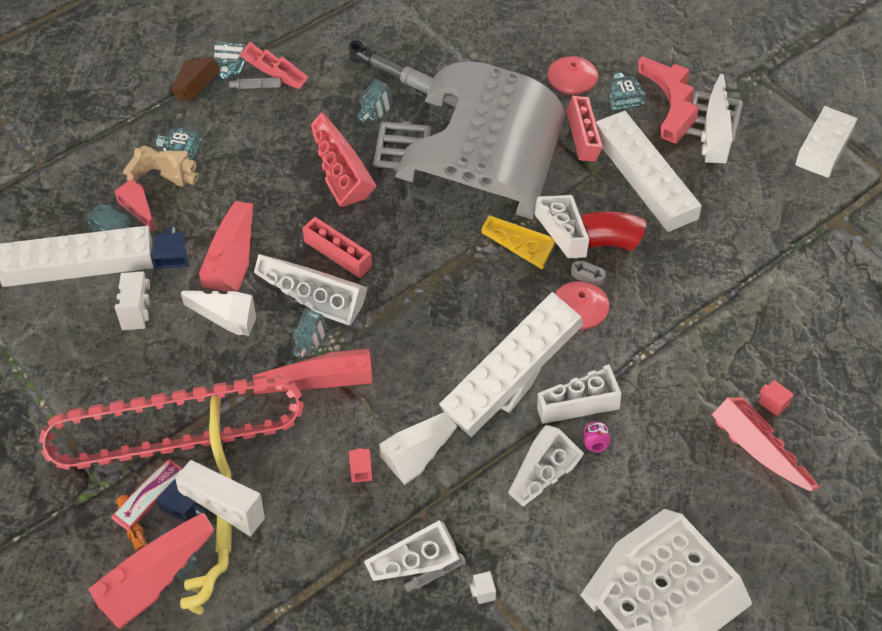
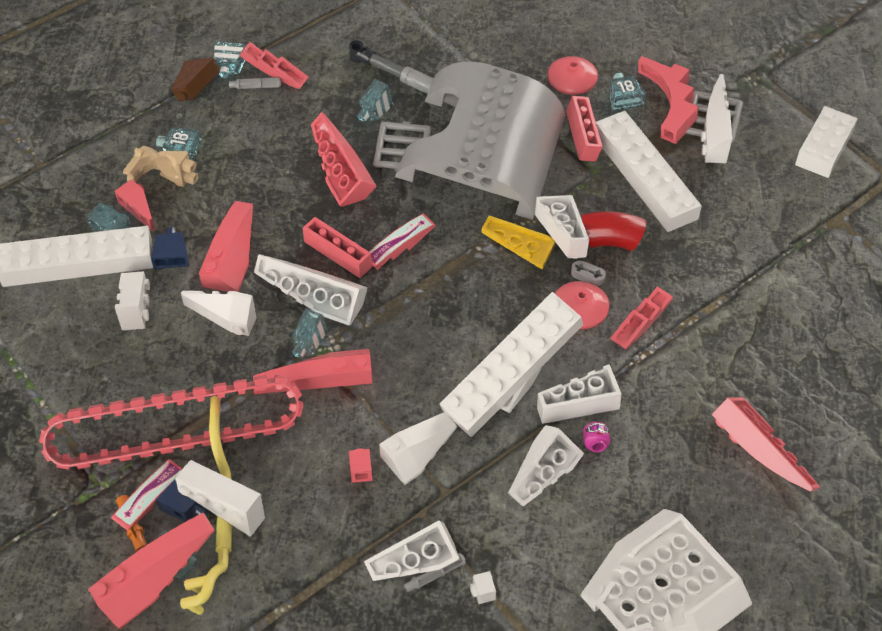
(402, 238): none -> slope
(641, 318): none -> coral slope
(775, 398): coral brick -> none

